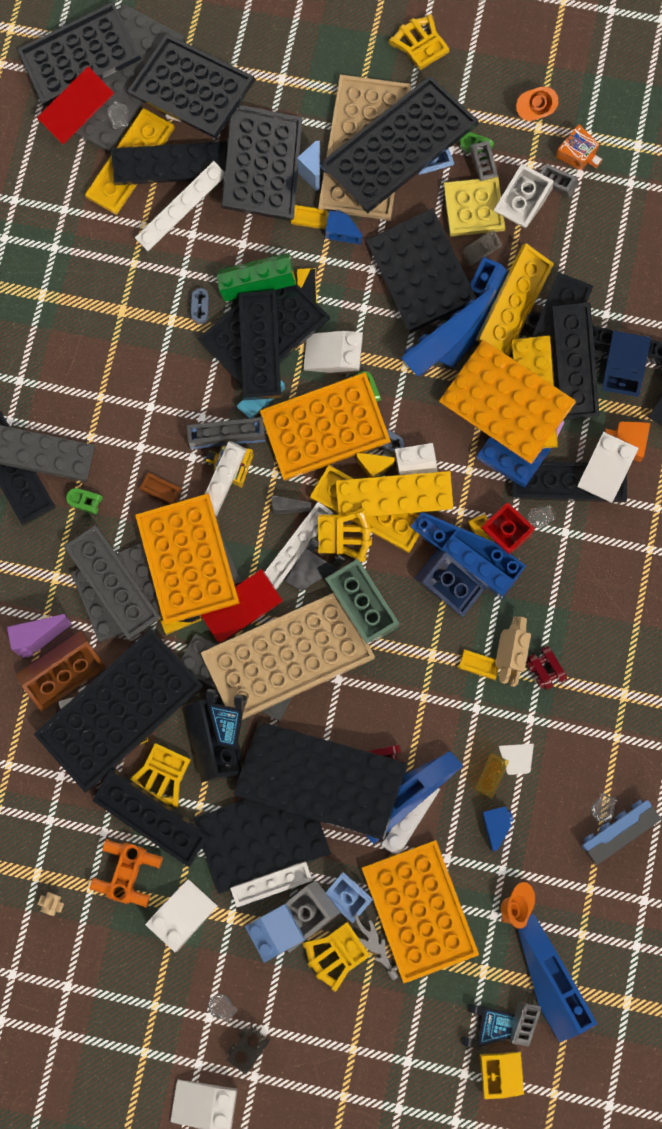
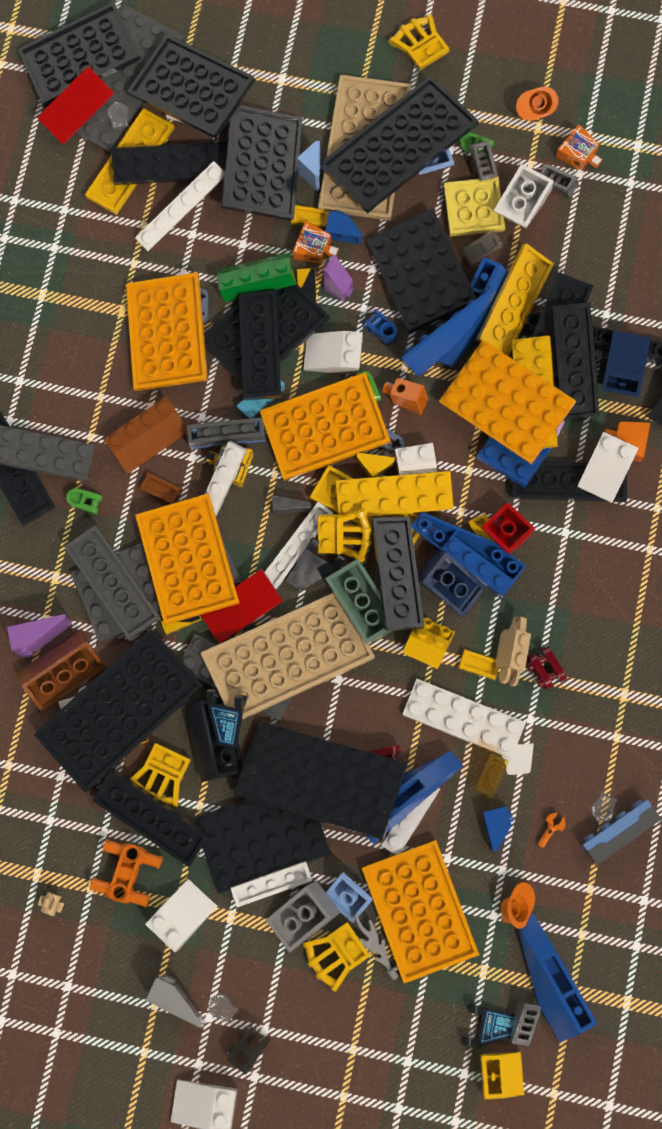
(146, 435): none -> dark orange slope
(166, 332): none -> light orange plate
(171, 998): none -> light grey slope
(275, 933): medium blue slope -> none
(313, 245): none -> orange torso
(337, 280): none -> medium lavender slope
(378, 324): none -> blue piece
(397, 573): none -> black plate
(407, 395): none -> orange torso
(429, 643): none -> yellow slope
(464, 718): none -> white plate
(541, 516): clear animal -> none
(550, 829): none -> orange bar

